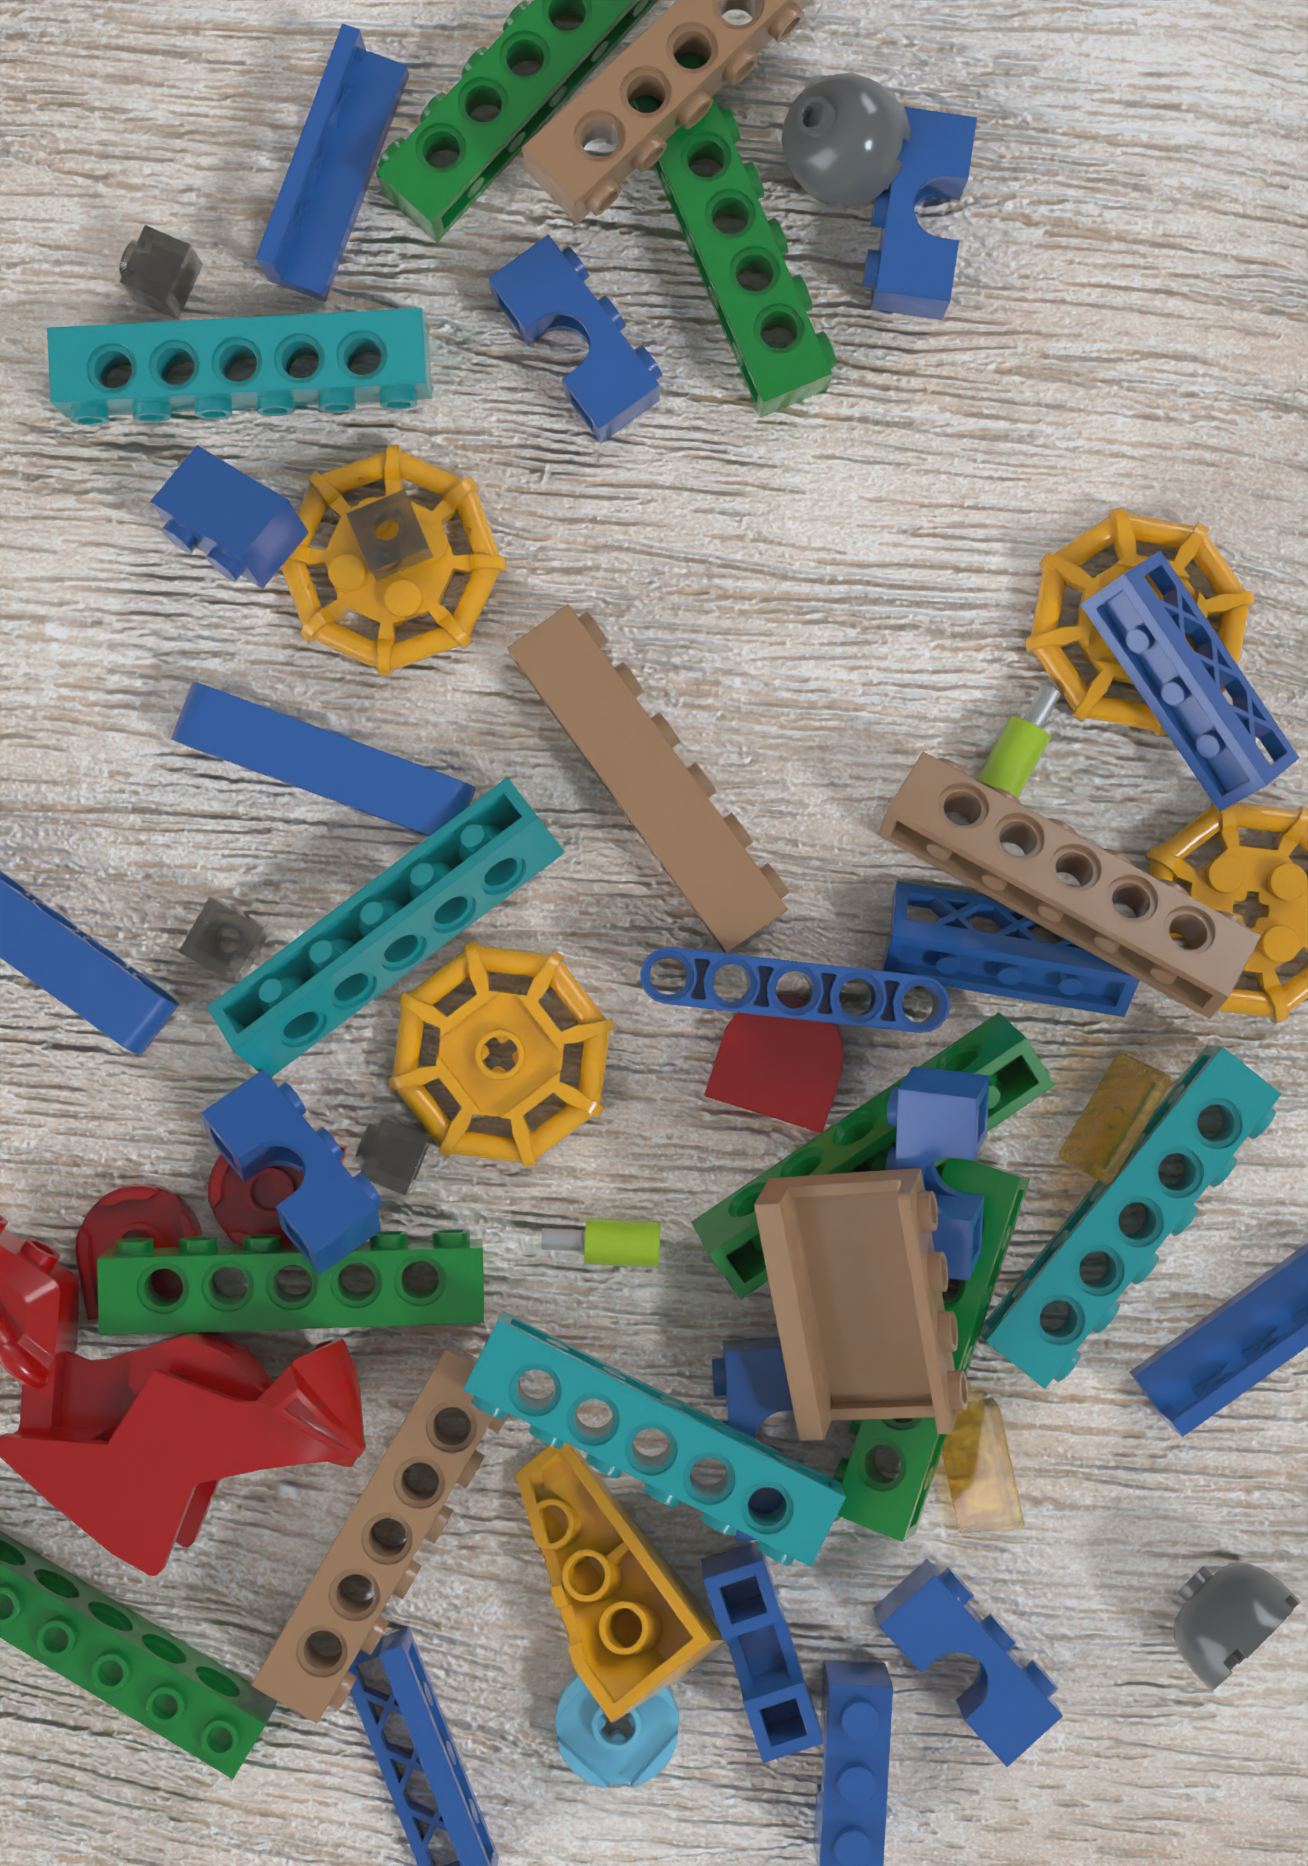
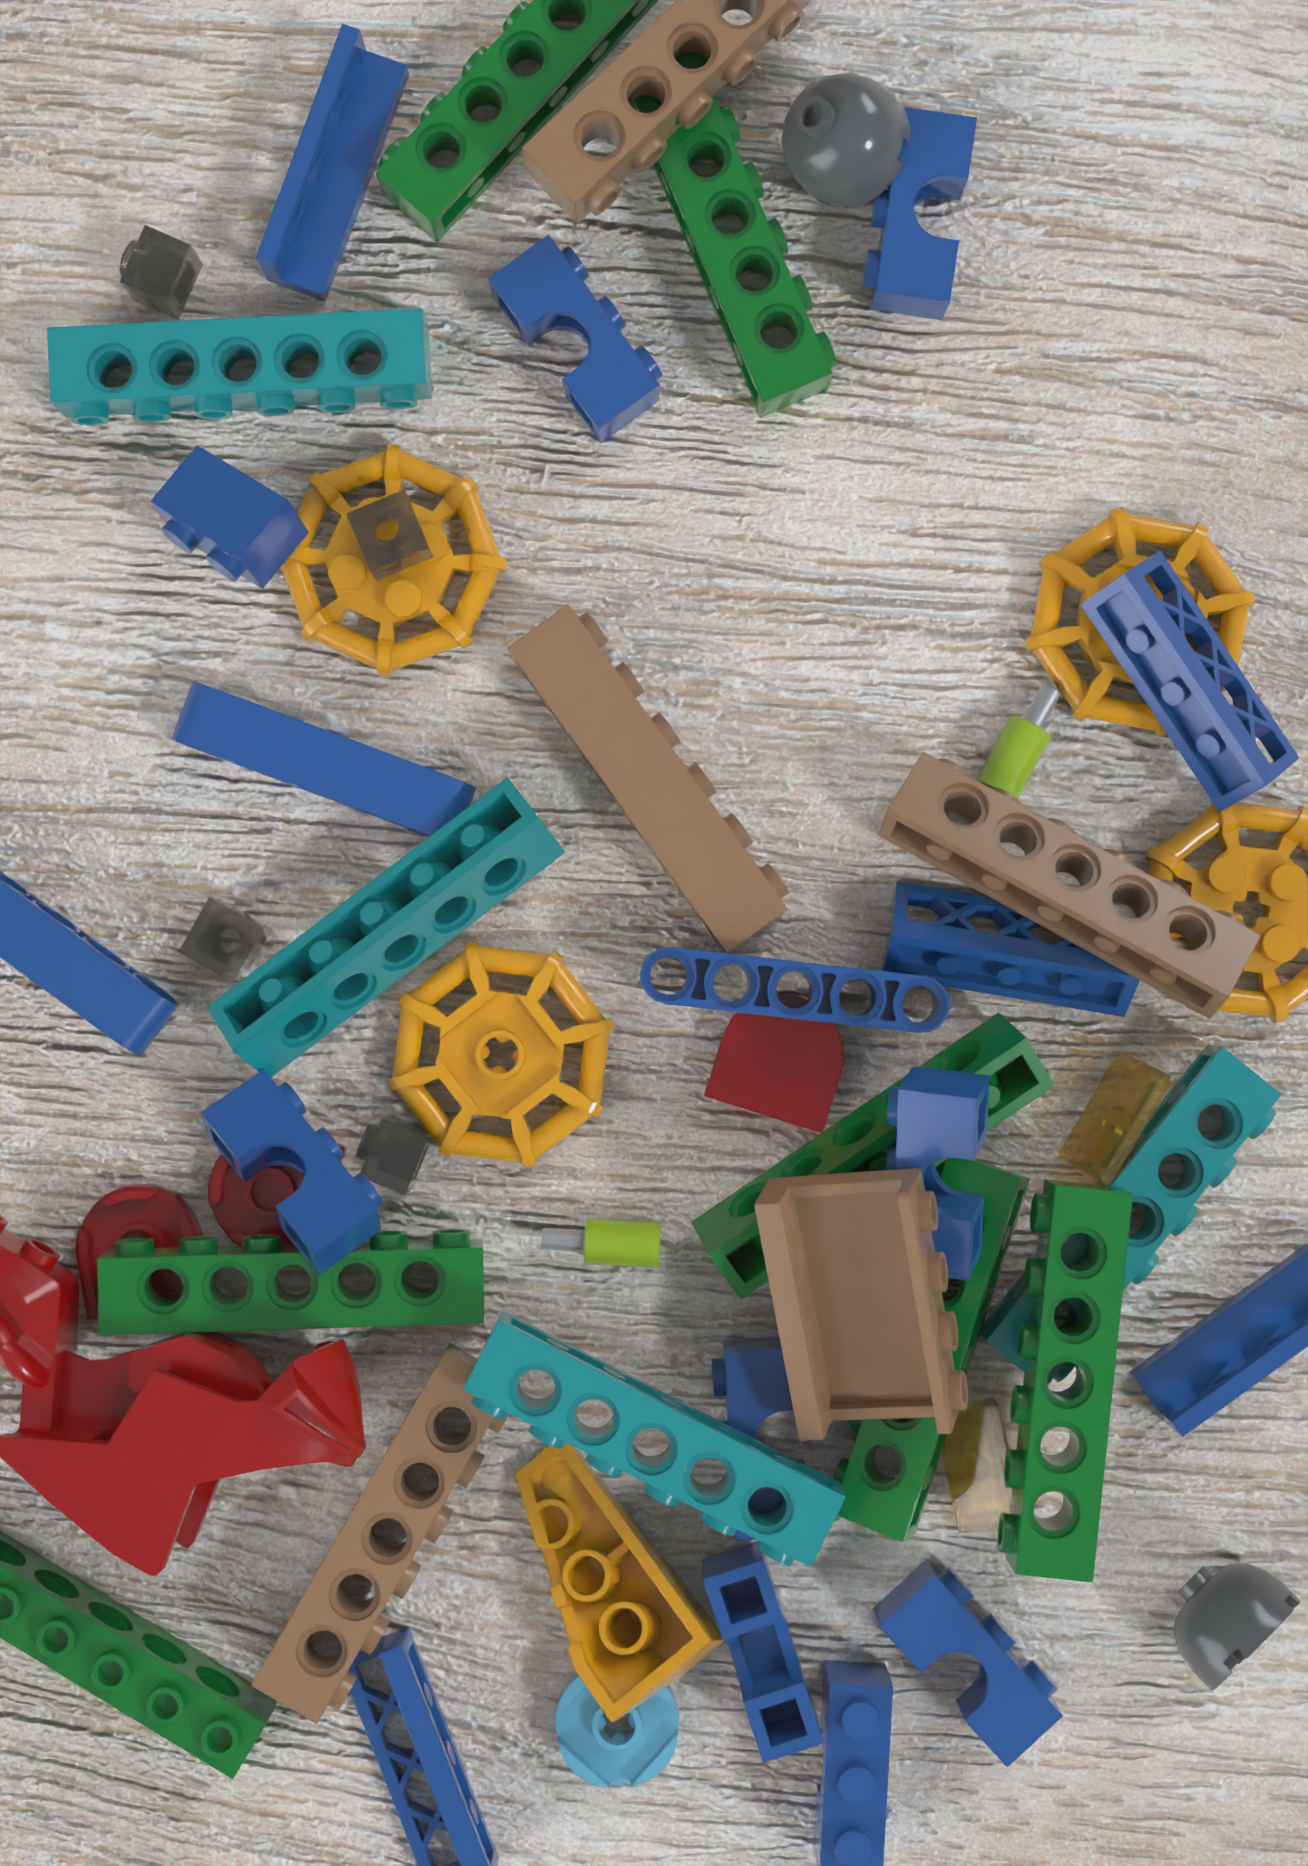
(1066, 1542): none -> green brick

